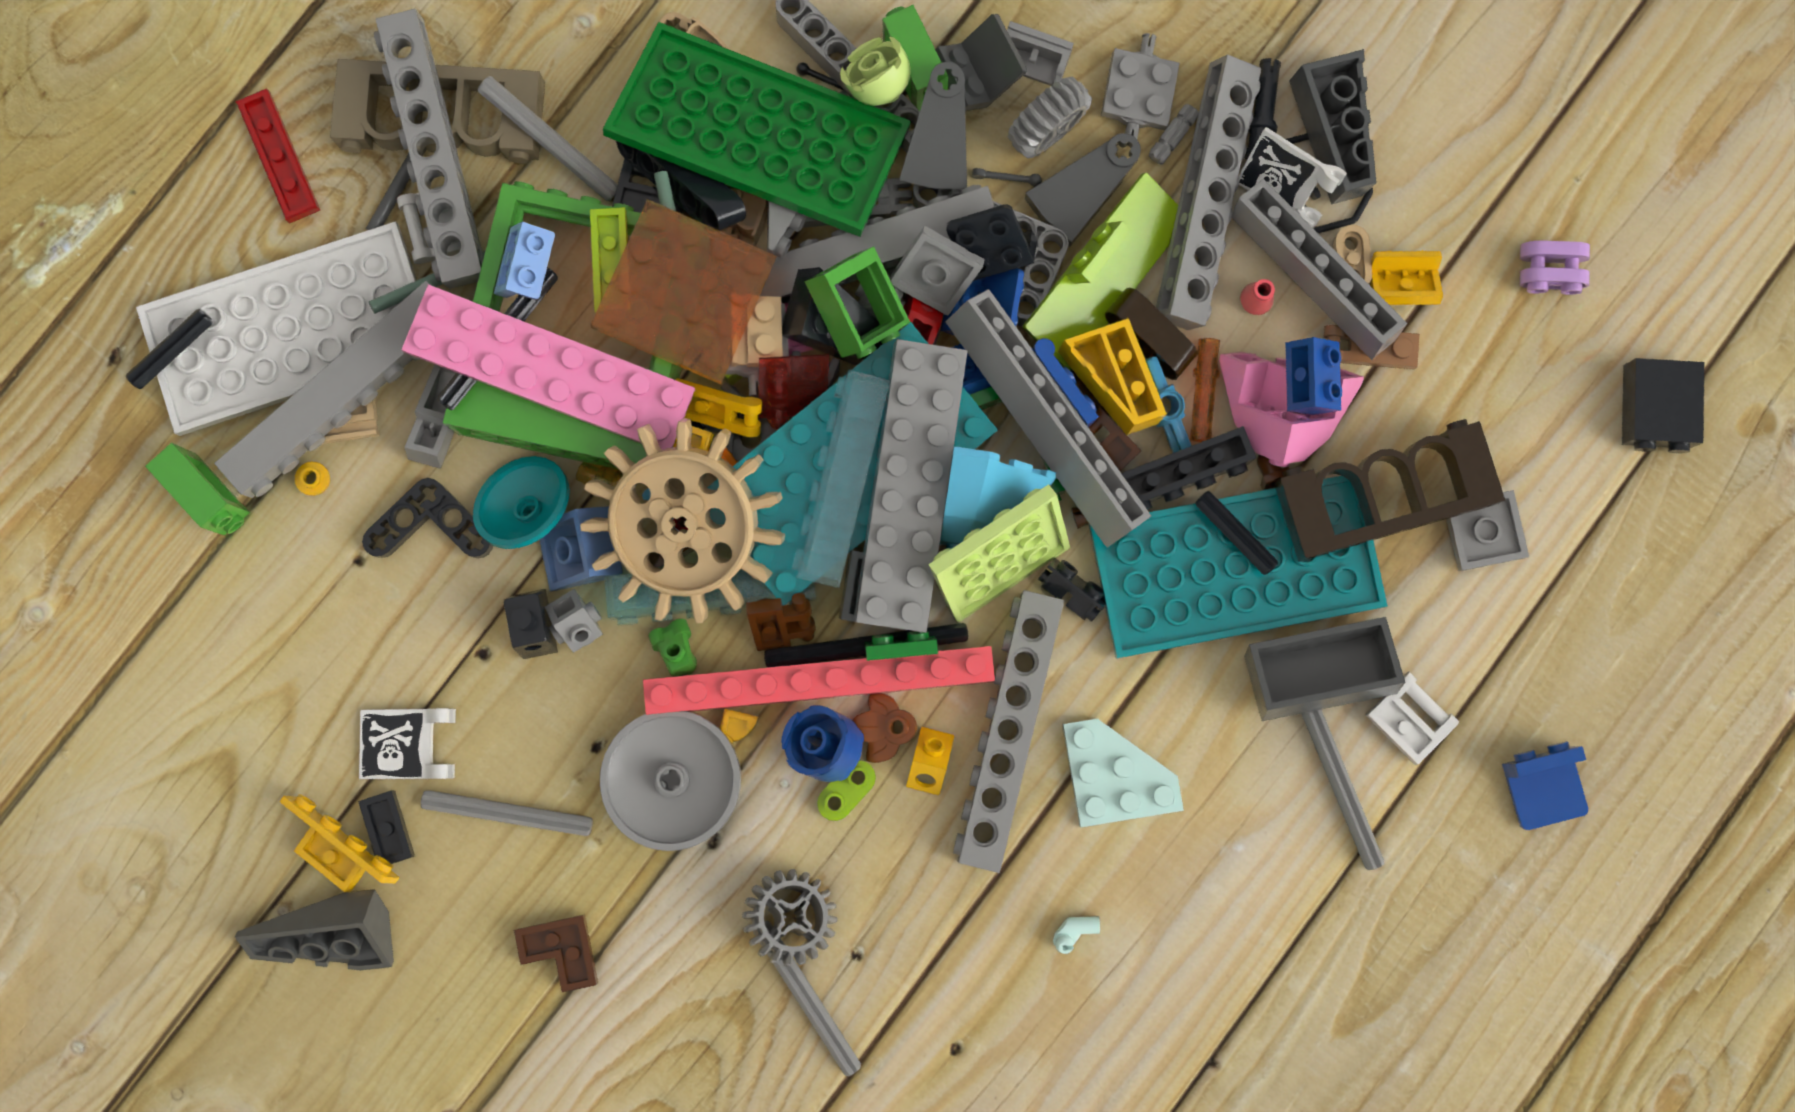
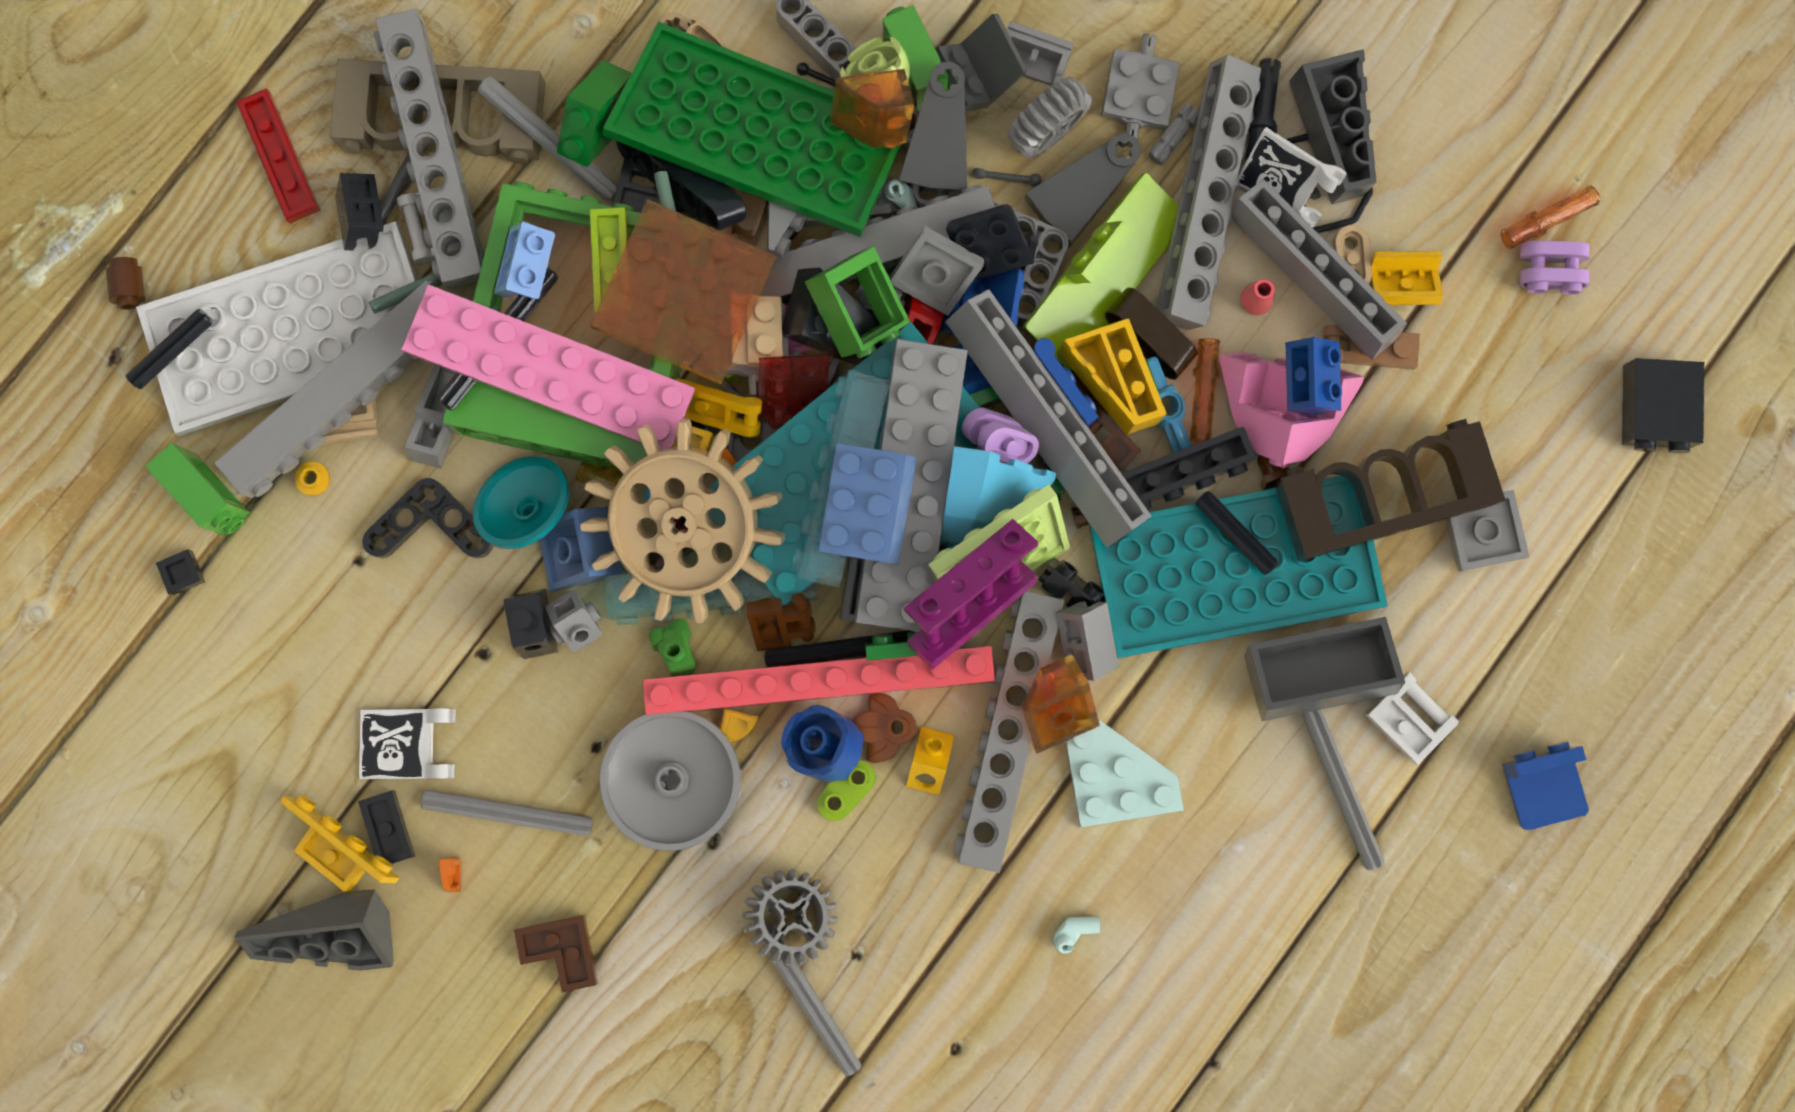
(125, 283): none -> reddish brown brick
(180, 572): none -> black plate
(358, 209): none -> black hinge
(450, 873): none -> orange tile
(587, 112): none -> green brick
(867, 503): none -> medium blue brick
(874, 107): none -> clear orange slope
(900, 194): none -> light aqua arm
(971, 594): none -> magenta fence
(999, 435): none -> lavender brick
(1059, 705): none -> clear orange slope
(1089, 638): none -> light grey hinge
(1539, 222): none -> clear orange pin

